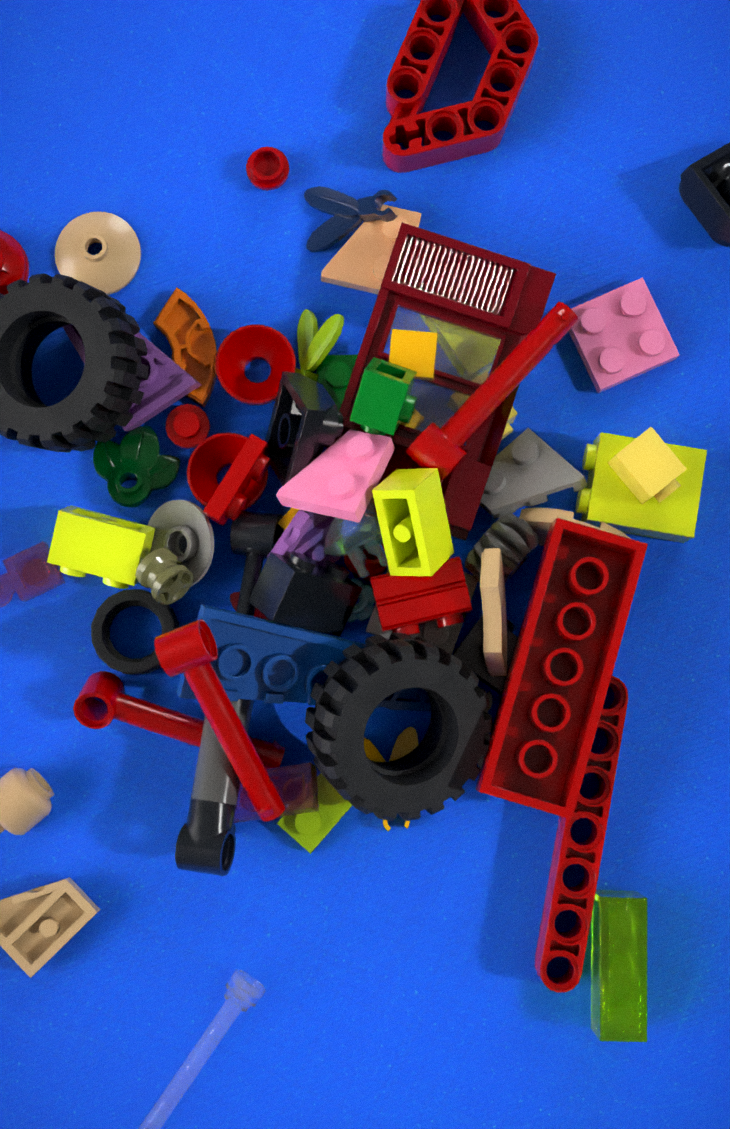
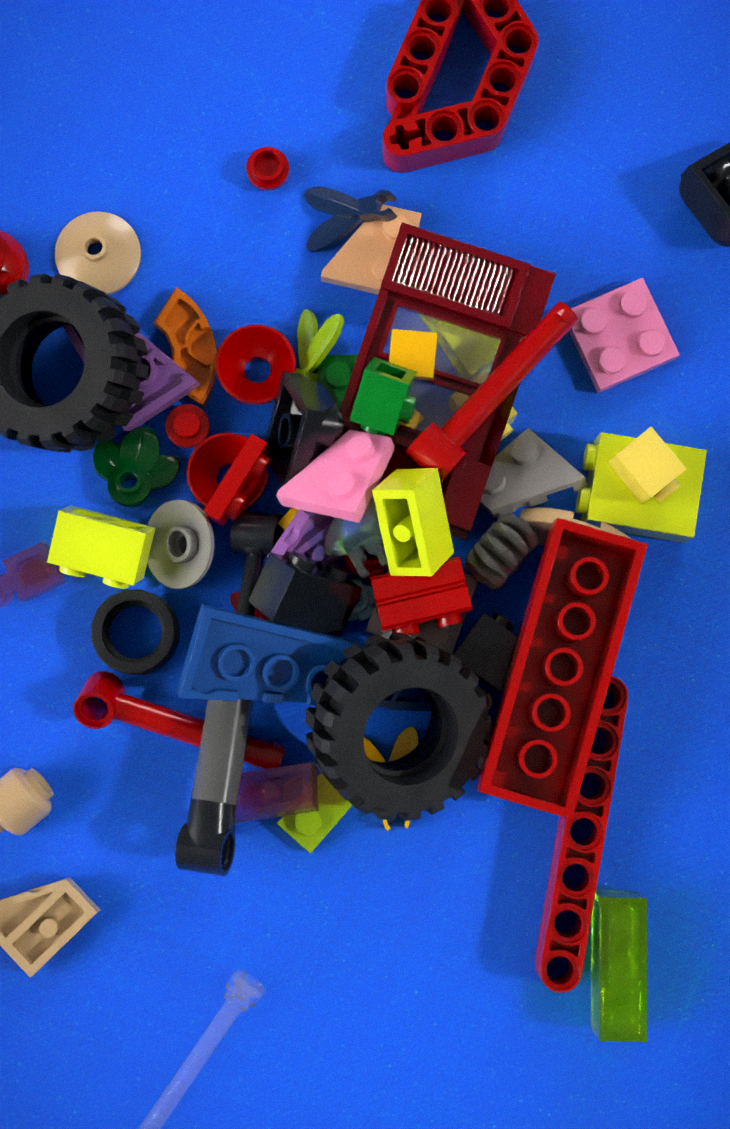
(164, 576): olive wheel -> none
(190, 652): red piece -> none
(494, 612): tan tile -> none

